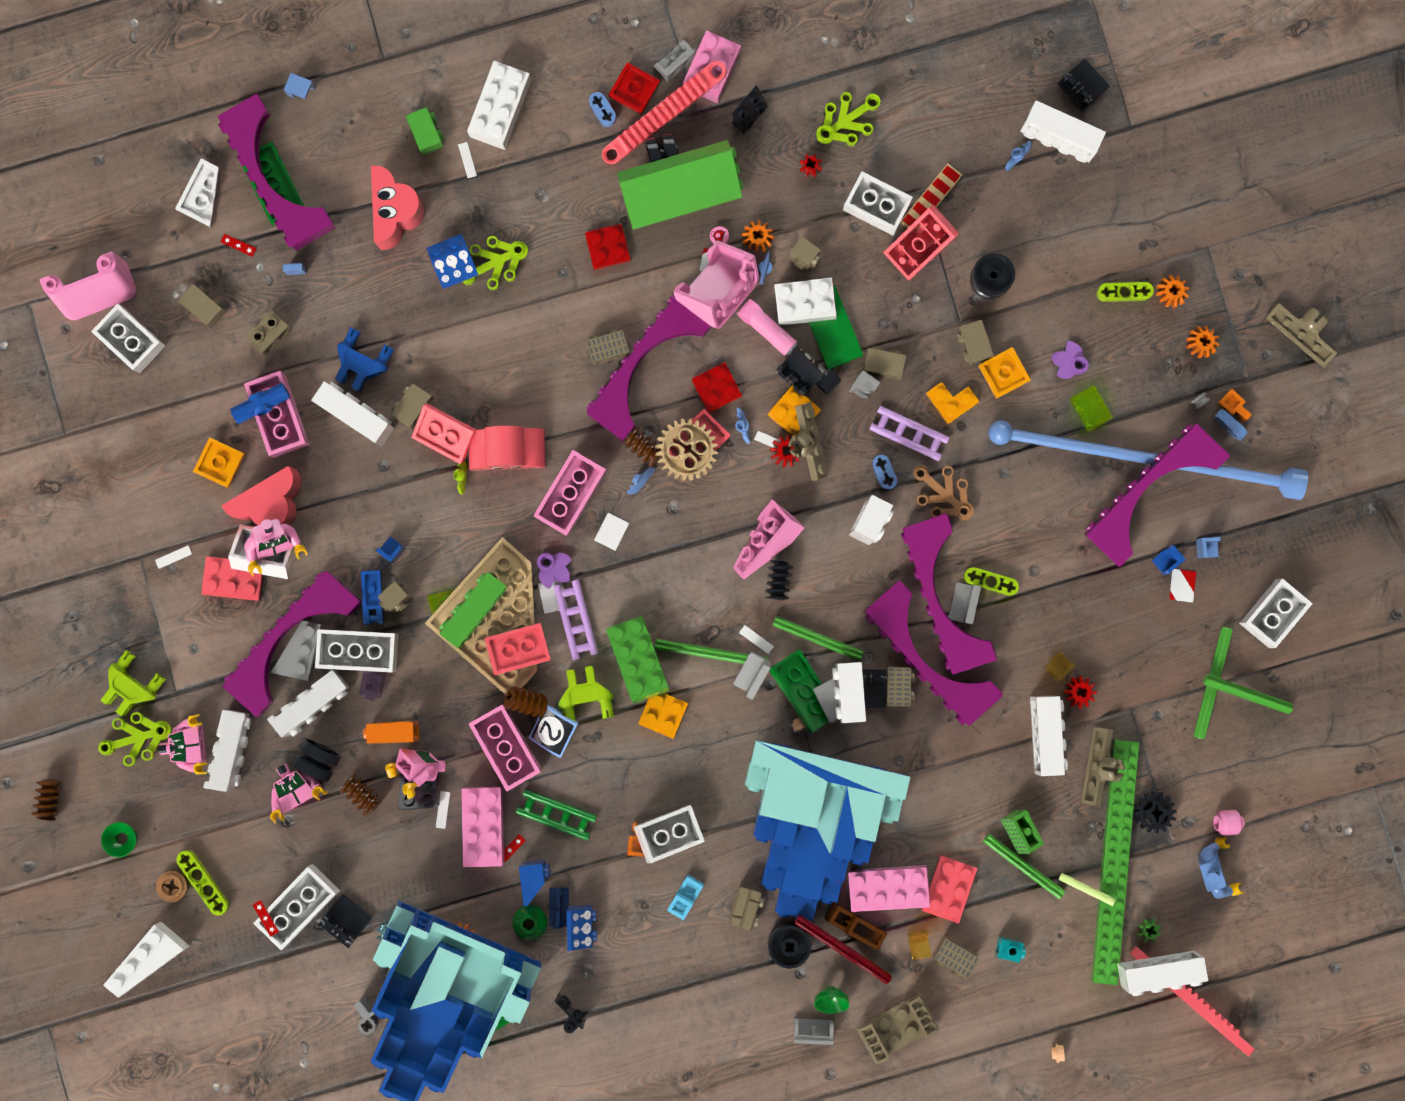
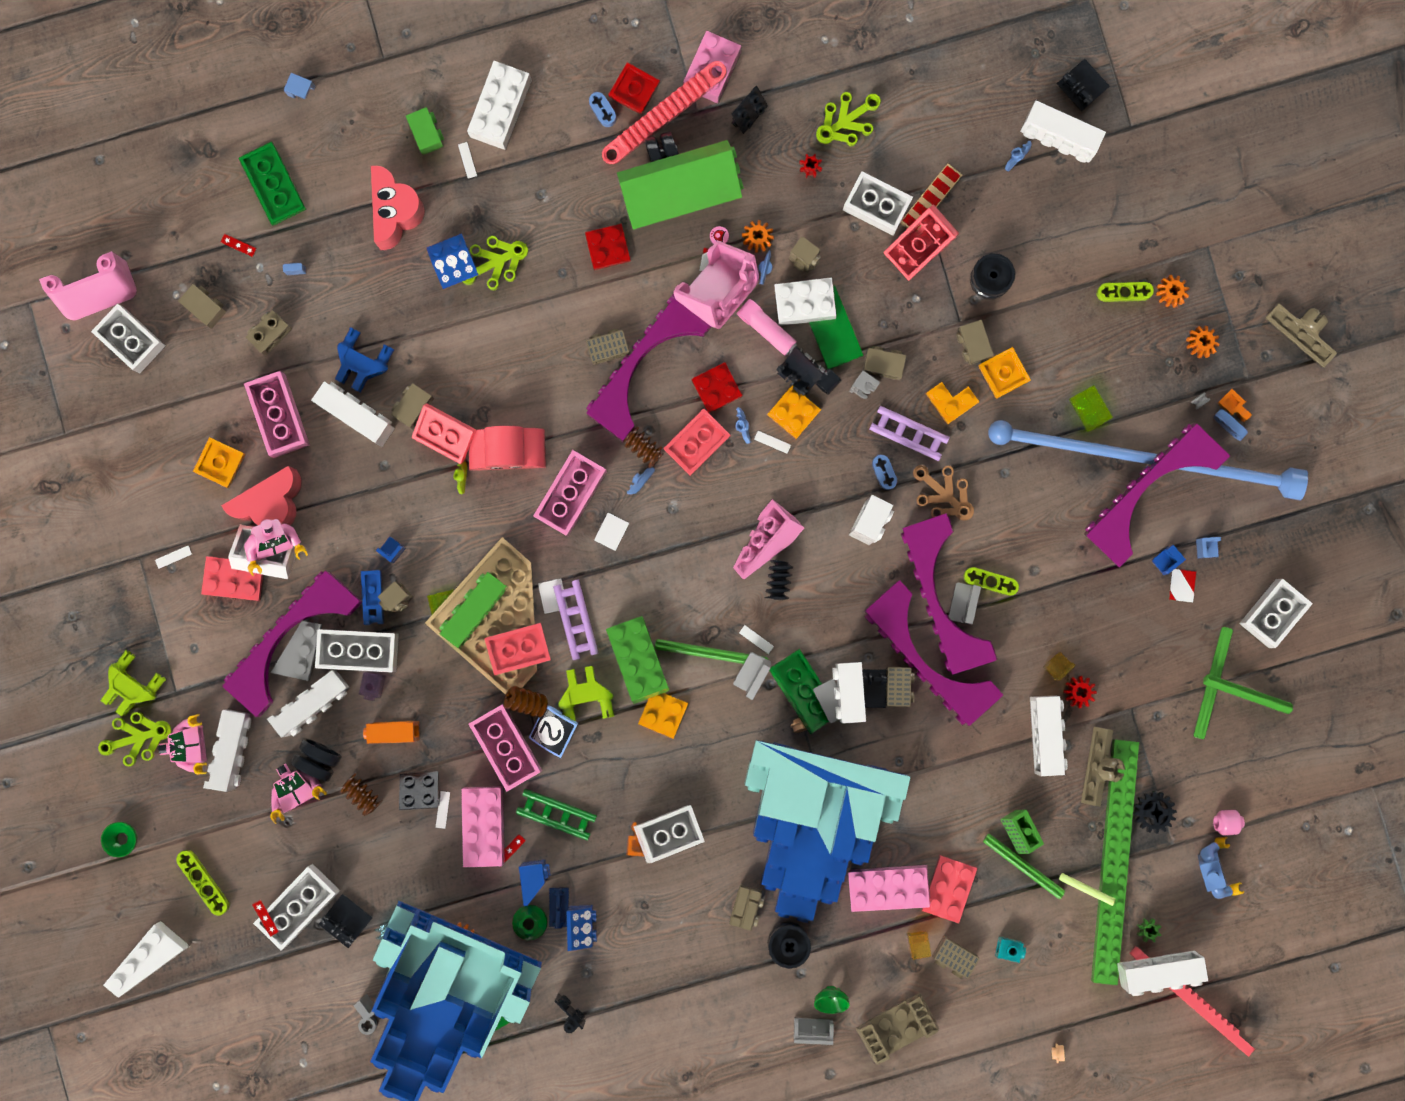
(46, 799): reddish brown piece -> none
(164, 891): medium nougat gear -> none
(200, 193): white wing -> none
(244, 127): magenta arch -> none
(260, 403): blue piece -> none
(416, 767): bright pink torso -> none
(555, 571): medium lavender plate -> none
(675, 61): light grey hinge -> none
(685, 897): medium azure slope -> none
(696, 435): tan gear -> none
(779, 451): red gear -> none
(808, 442): dark tan plate -> none
(818, 638): bright green axle -> none
(842, 949): dark red axle -> none
(855, 926): reddish brown slope -> none
(1067, 359): medium lavender plate -> none

